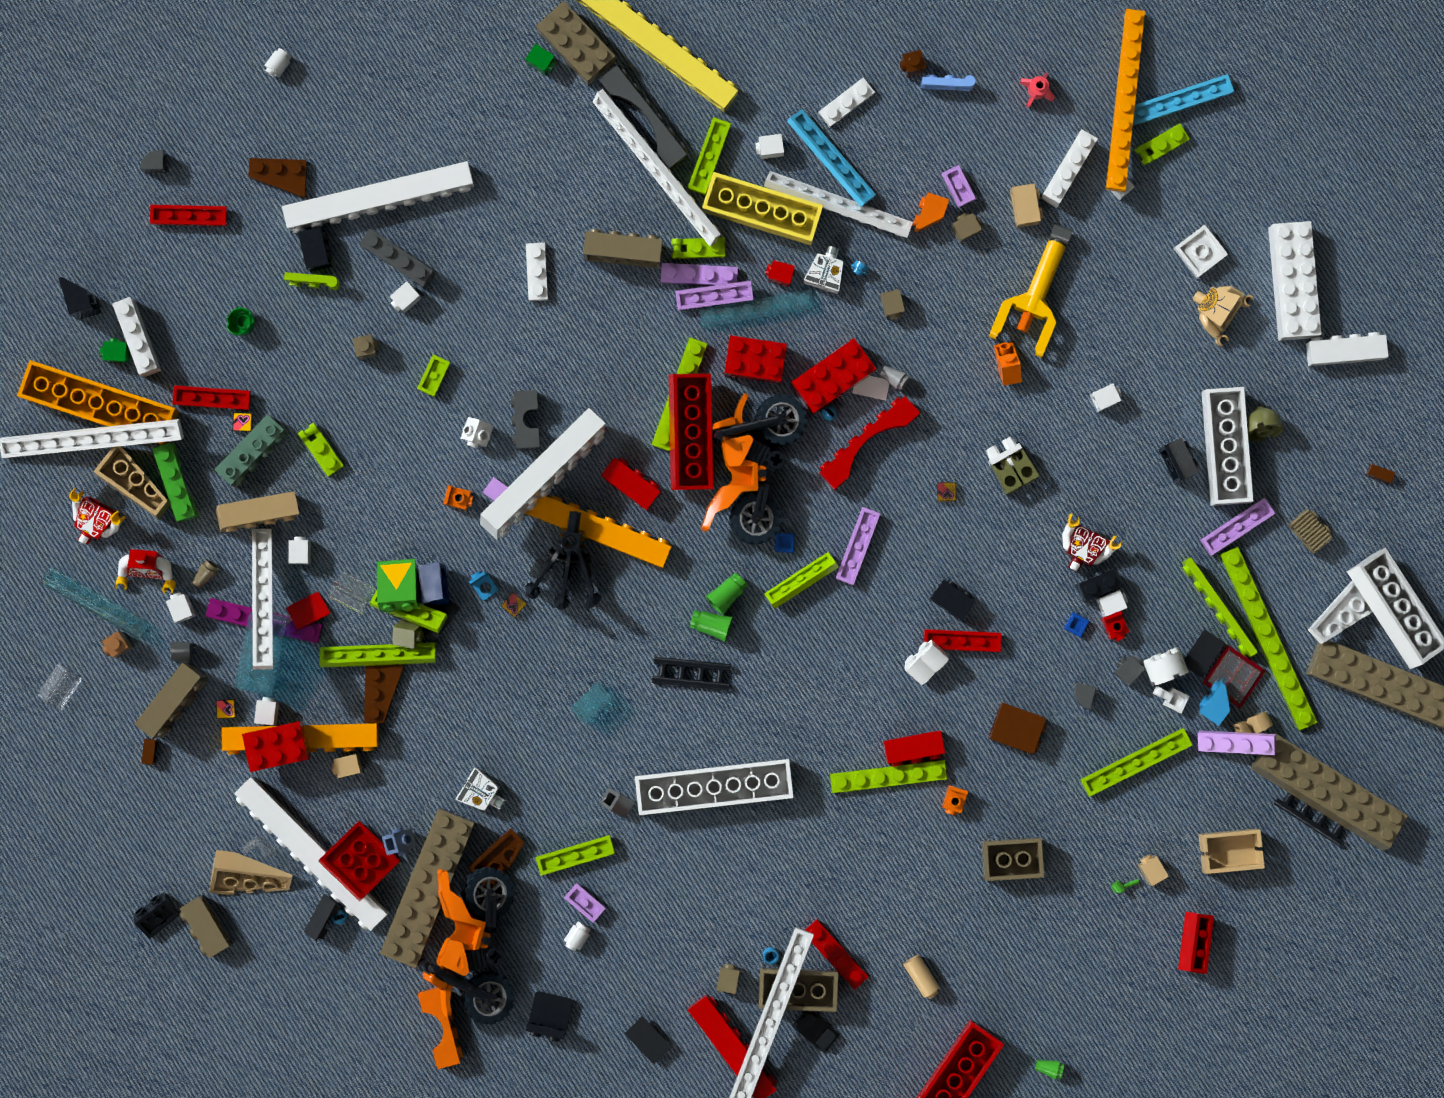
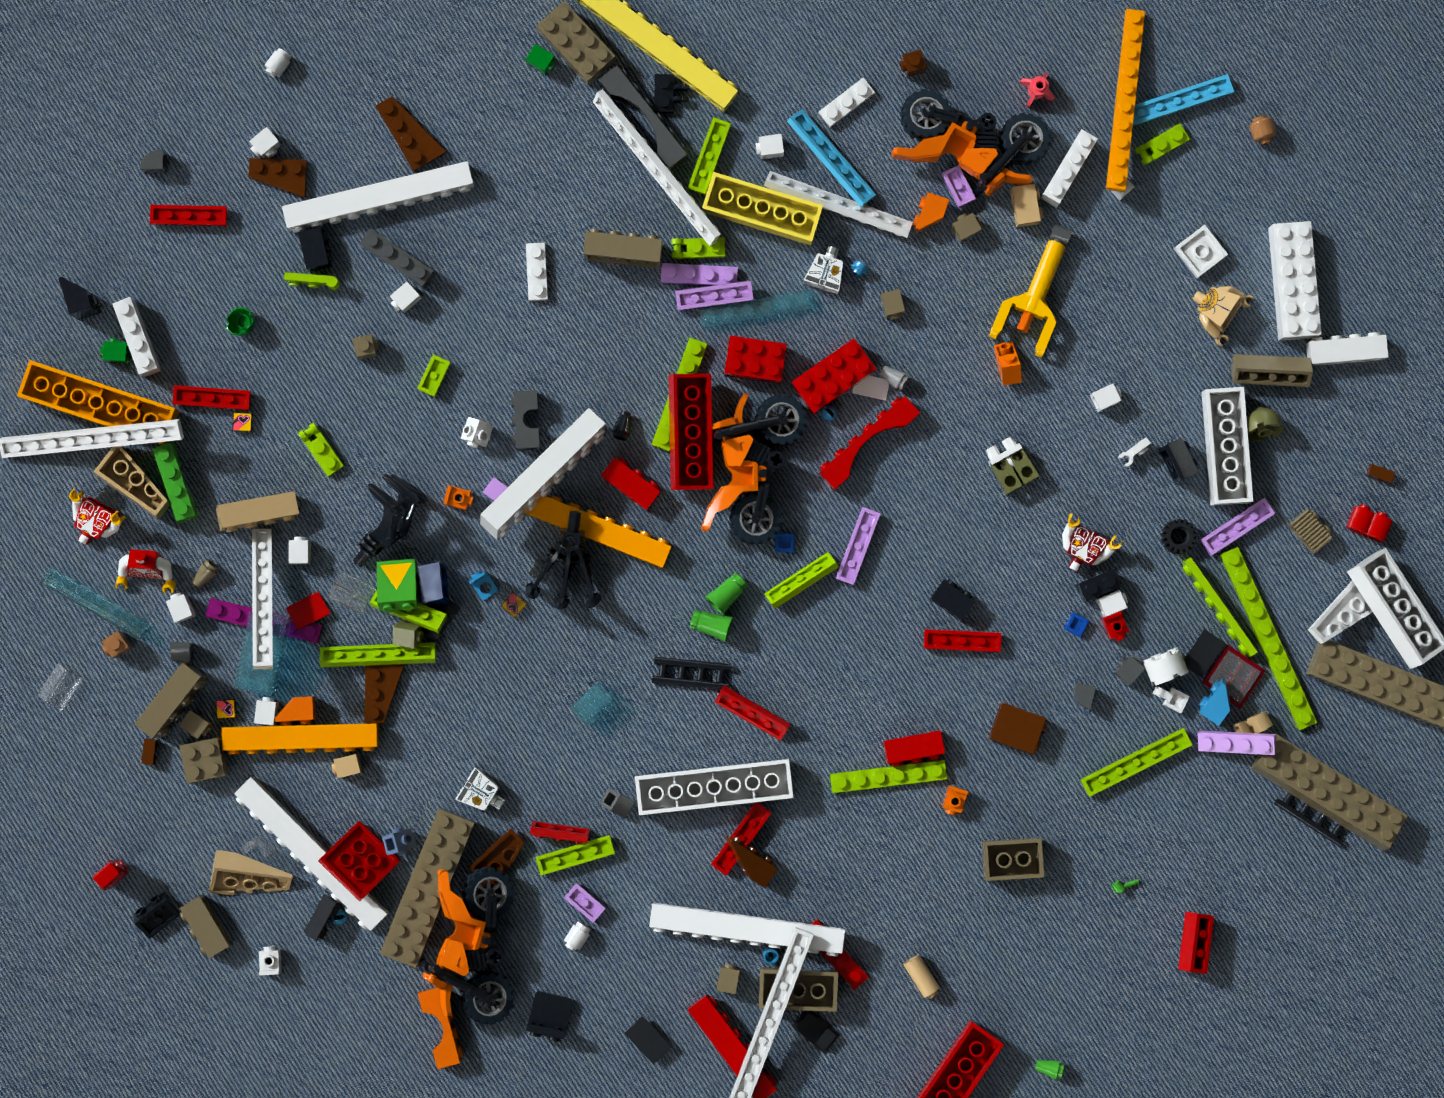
(111, 874): none -> red brick
(196, 724): none -> dark tan brick
(204, 760): none -> dark tan brick
(251, 451): sand green brick -> none
(265, 144): none -> white brick
(273, 968): none -> white brick
(276, 746): red brick -> none
(298, 709): none -> orange slope
(395, 519): none -> black piece
(412, 139): none -> reddish brown wing
(559, 832): none -> red plate
(622, 426): none -> black cone
(664, 93): none -> black hinge
(742, 927): none -> white brick
(746, 832): none -> red plate
(752, 713): none -> red plate
(753, 866): none -> reddish brown slope
(780, 273): red brick -> none
(926, 662): white brick -> none
(946, 492): clear smoke tile -> none
(948, 83): light blue plate -> none
(972, 141): none -> piece
(1139, 448): none -> white plate
(1152, 869): tan brick -> none
(1190, 536): none -> black tyre
(1231, 851): tan piece -> none
(1263, 129): none -> medium nougat head
(1271, 370): none -> dark tan brick
(1369, 523): none -> red brick

